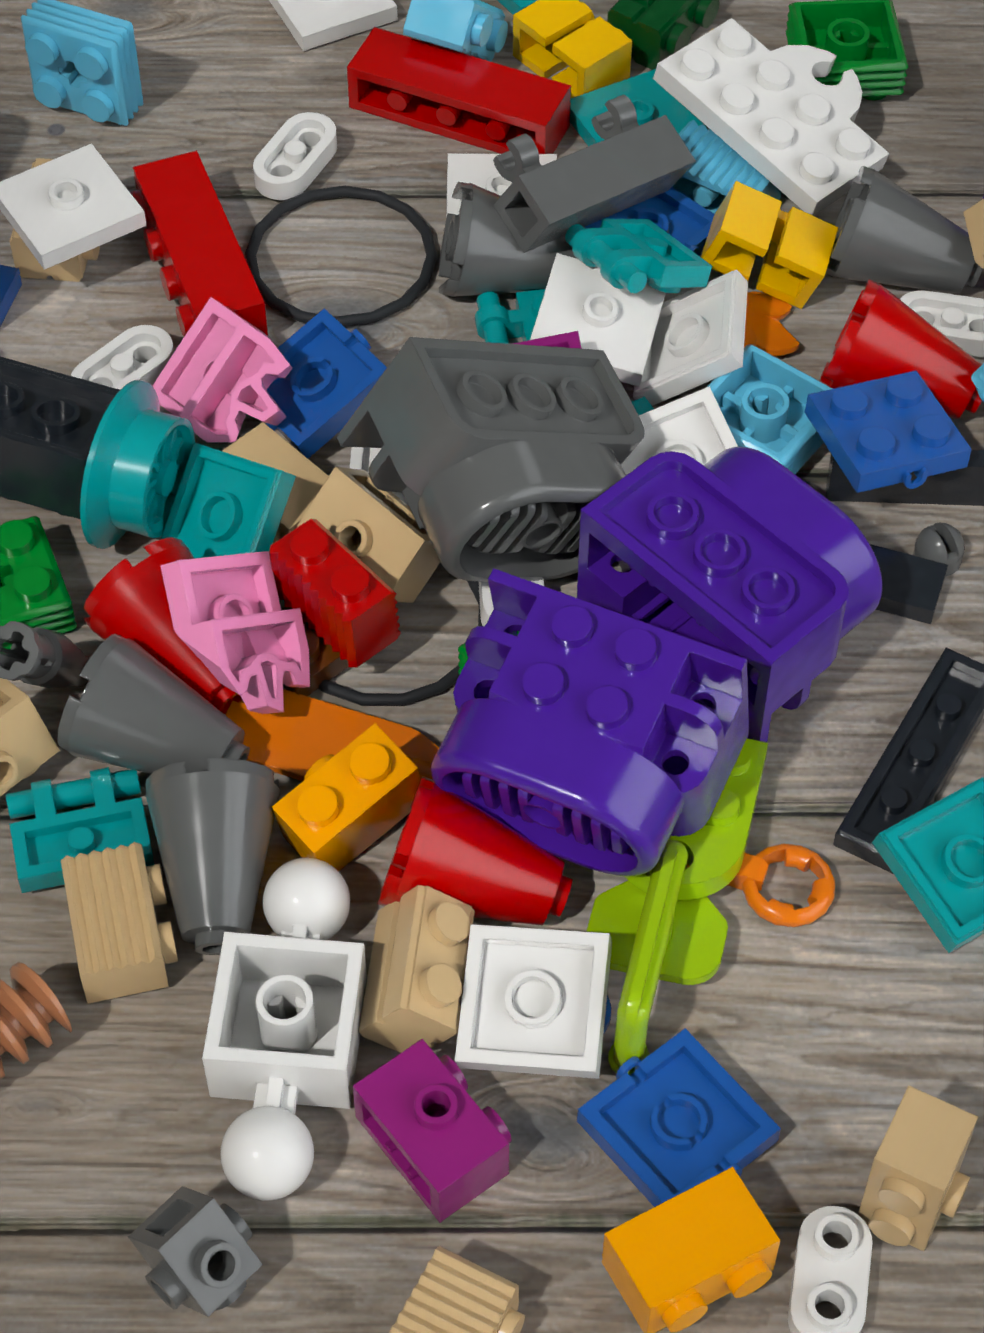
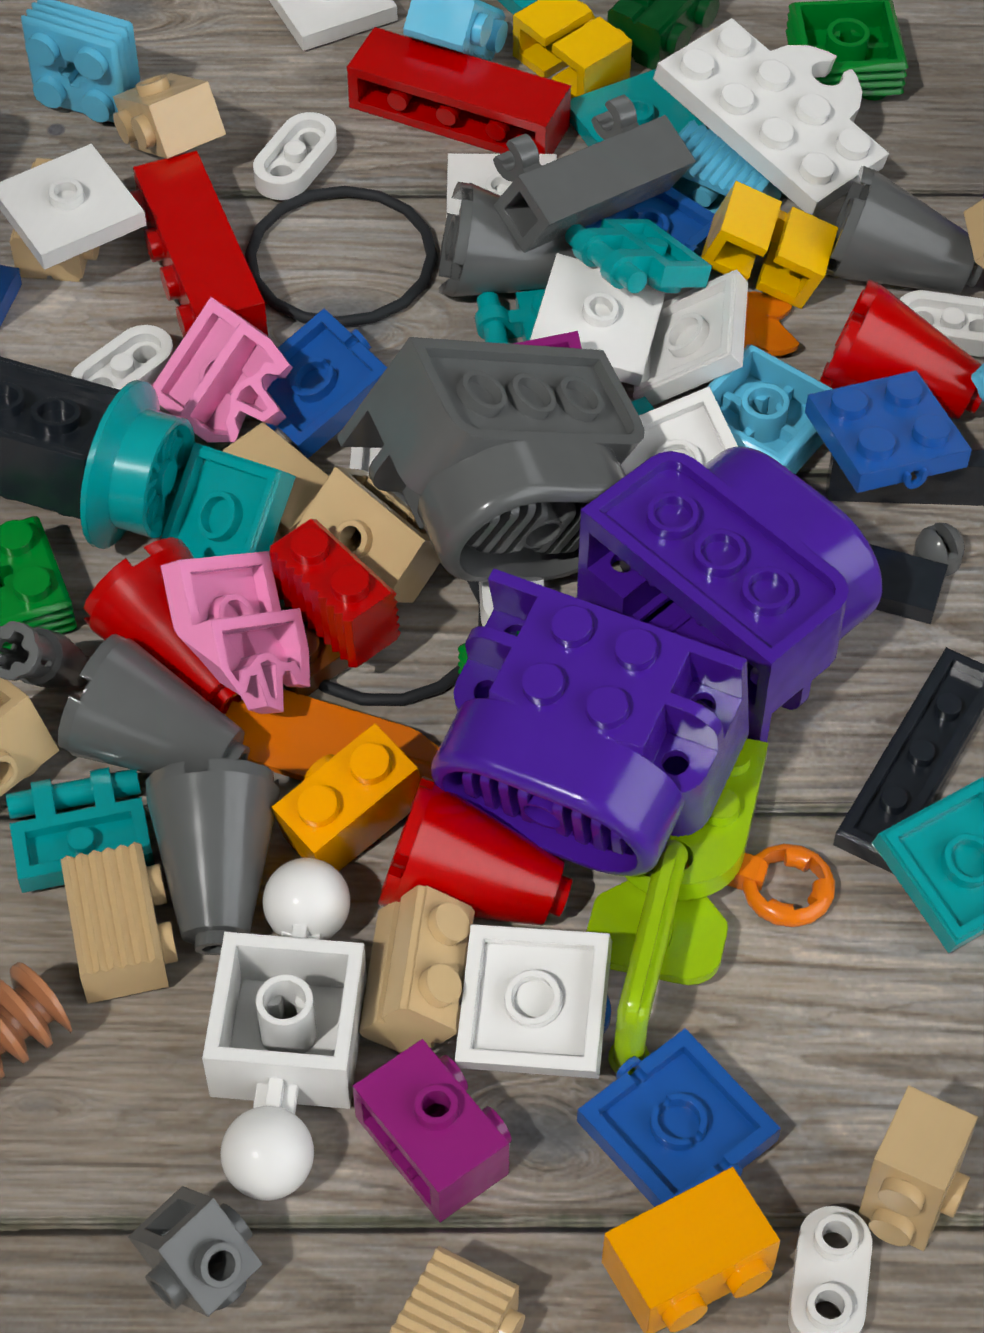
(167, 115): none -> tan brick

